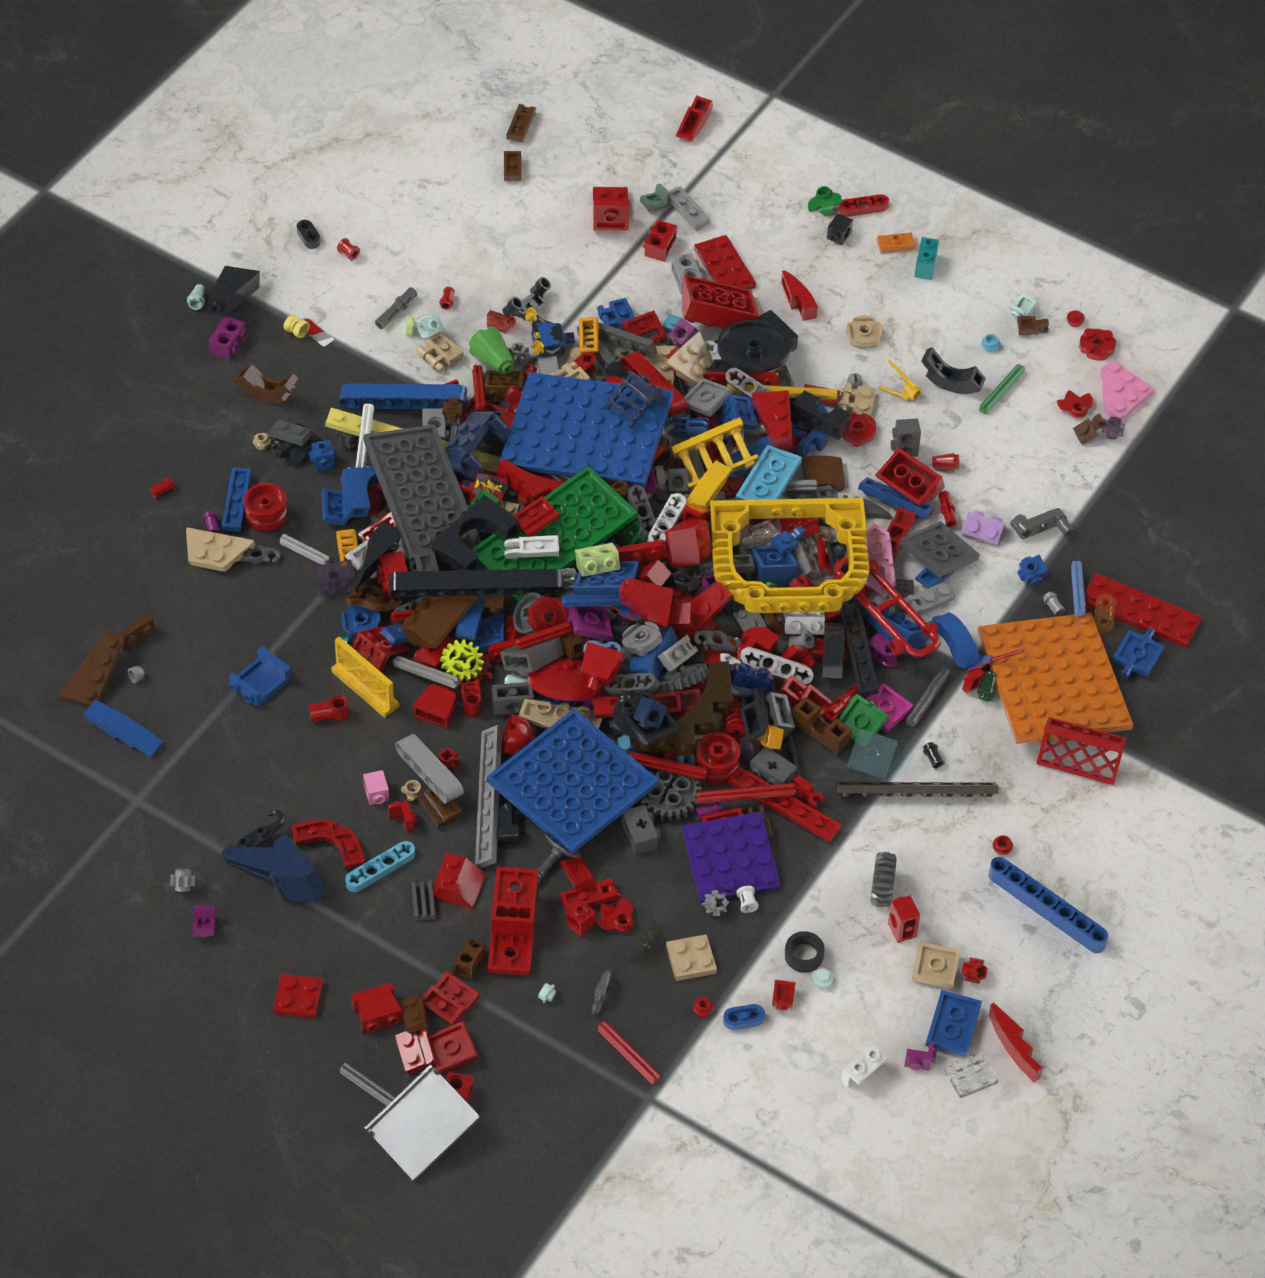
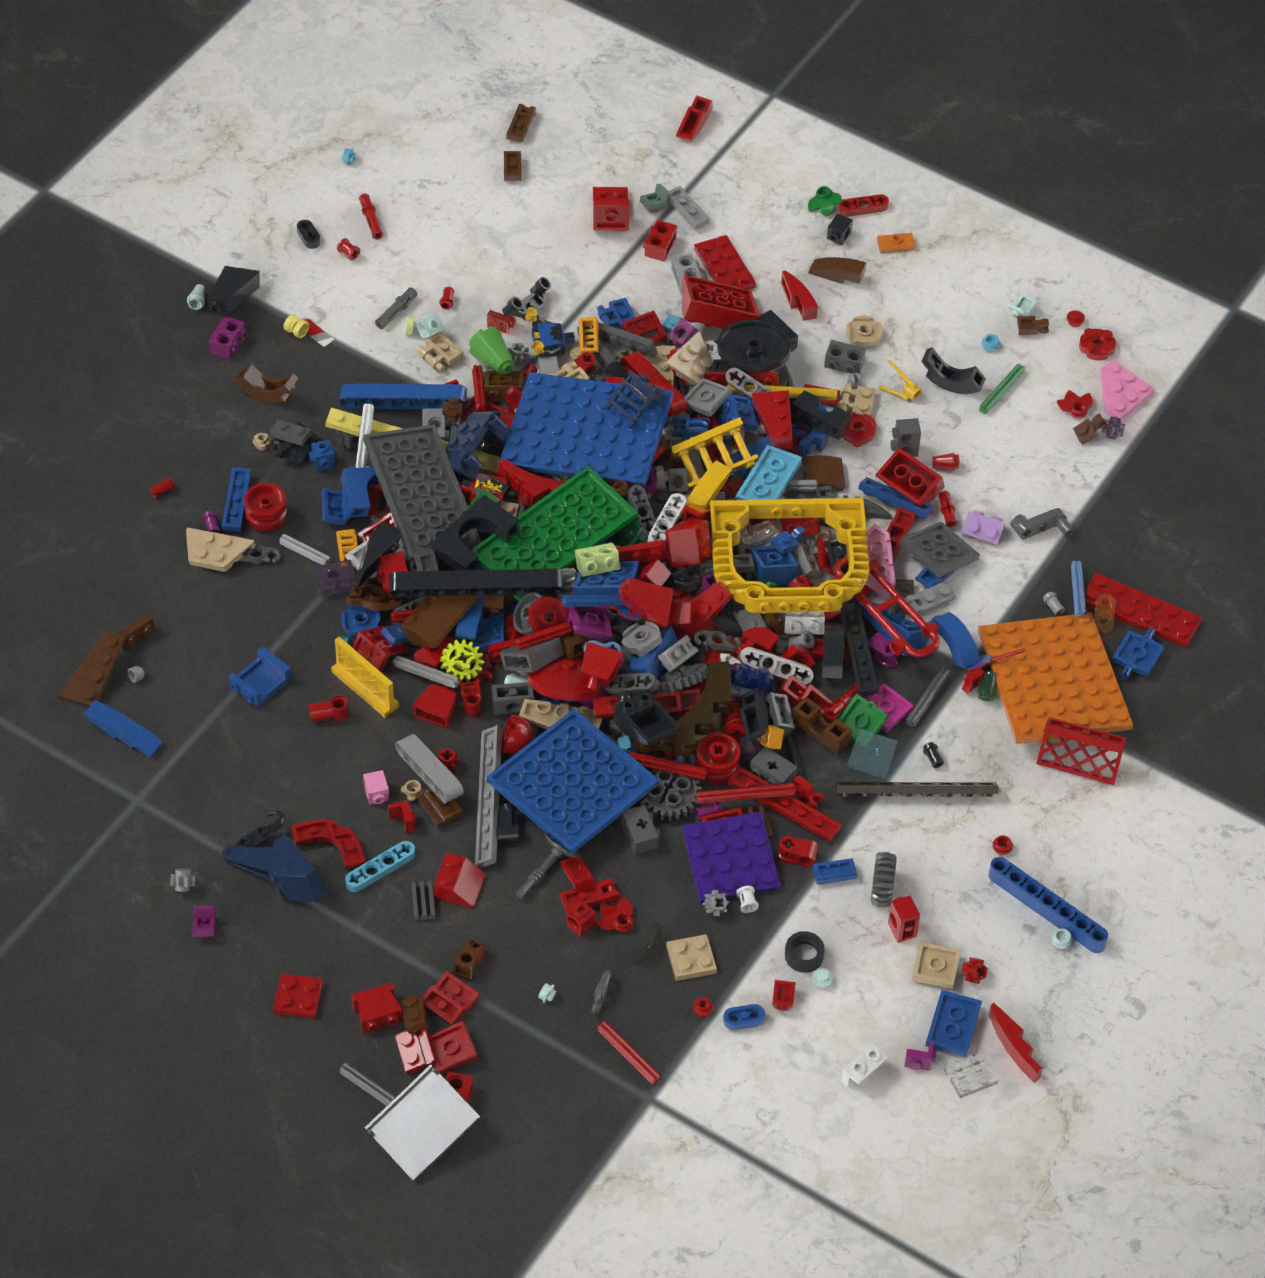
(348, 156): none -> medium azure plate
(368, 211): none -> red pin
(513, 921): red bracket -> none
(532, 547): white hinge -> none
(536, 516): red plate -> none
(656, 716): dark blue brick -> none
(799, 851): none -> red piece
(834, 871): none -> blue plate
(838, 269): none -> reddish brown slope
(844, 357): none -> dark grey brick
(926, 258): teal brick -> none
(1032, 570): blue brick -> none
(1061, 938): none -> light aqua plate

